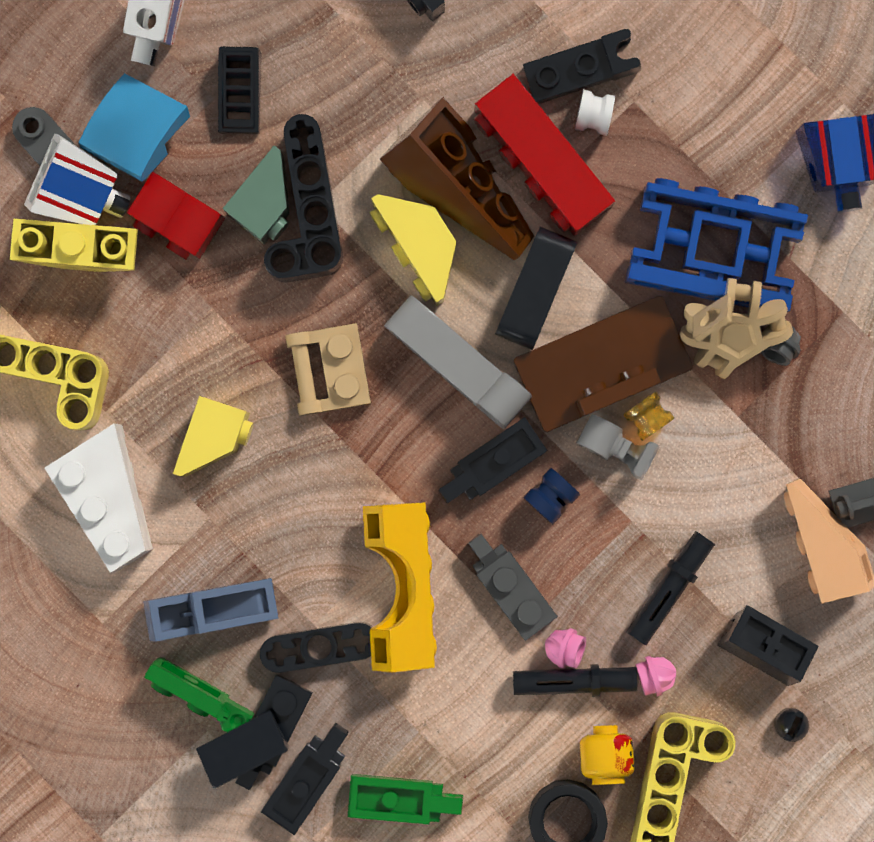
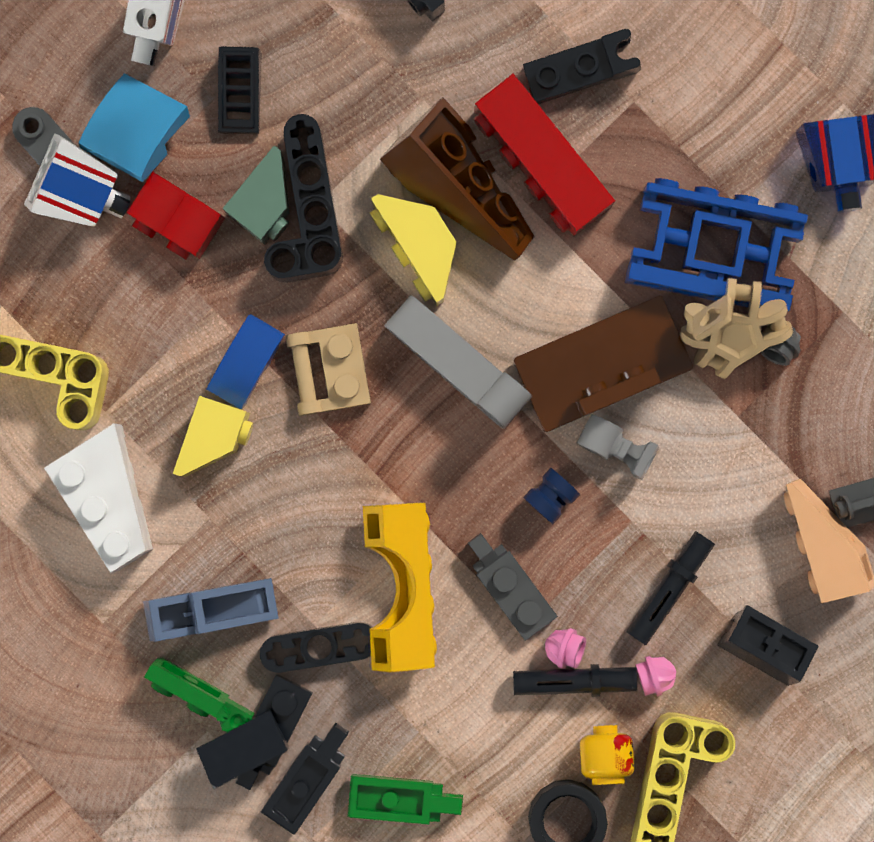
(74, 245): light yellow slope -> none
(245, 361): none -> blue slope
(494, 462): black hinge -> none
(536, 288): black beam -> none
(595, 112): white wheel -> none
(648, 416): clear yellow wheel -> none
(785, 720): black hinge -> none

